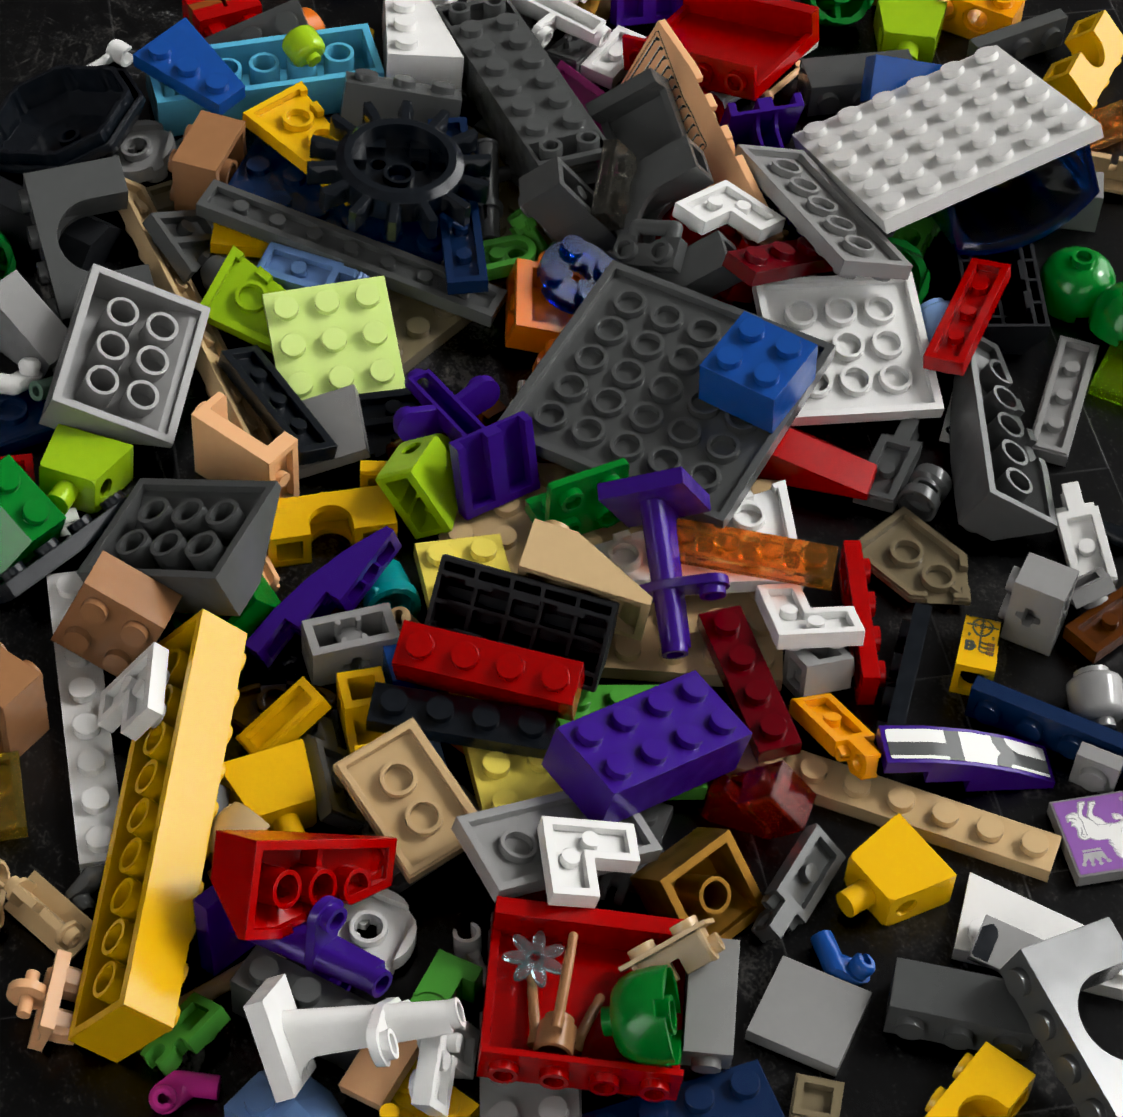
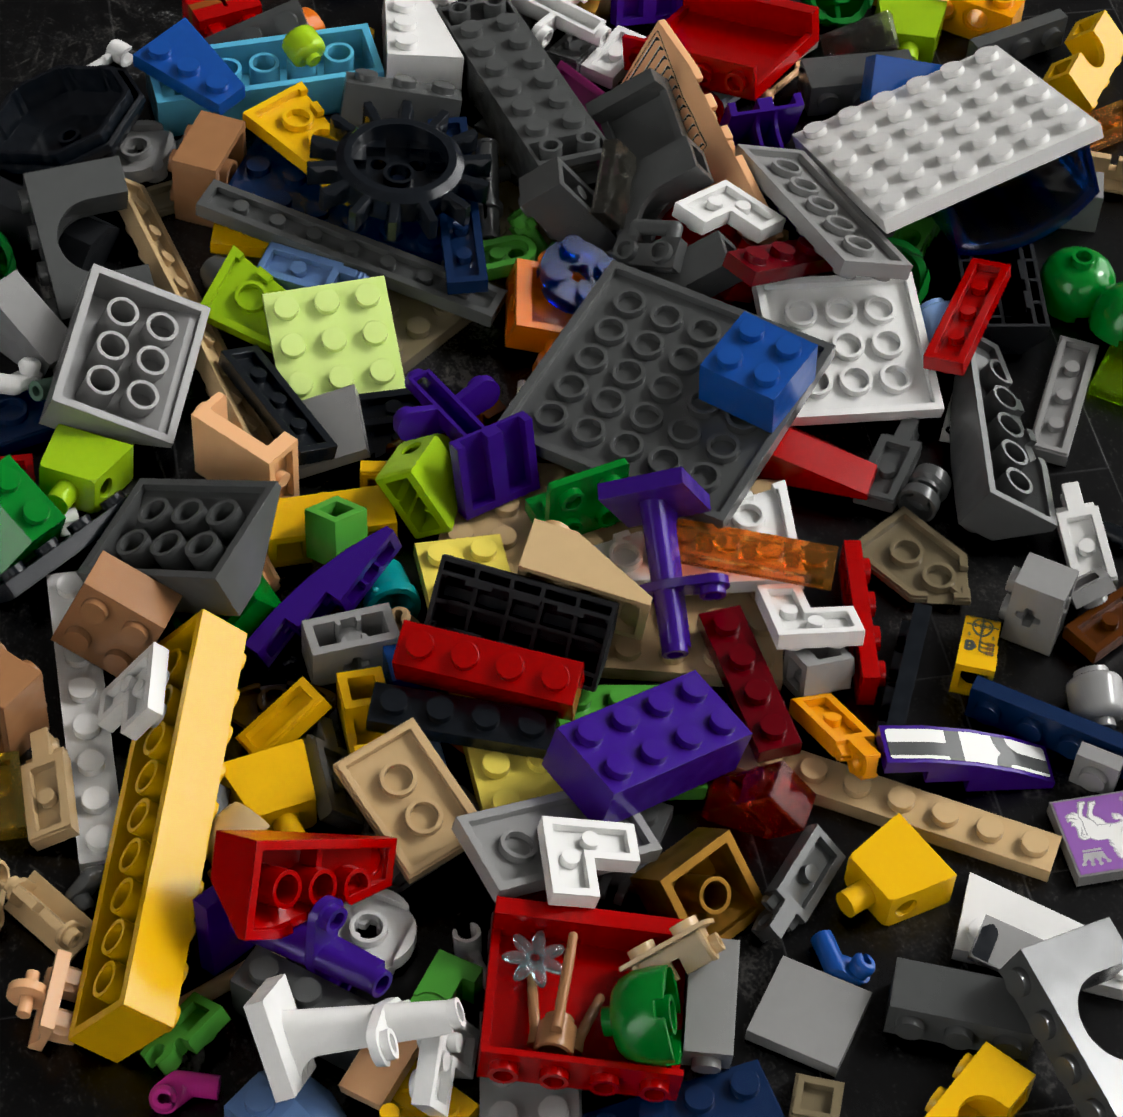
(48, 792): none -> tan hinge
(181, 239): dark grey wing -> none
(333, 528): none -> bright green brick
(863, 36): none -> clear smoke plate

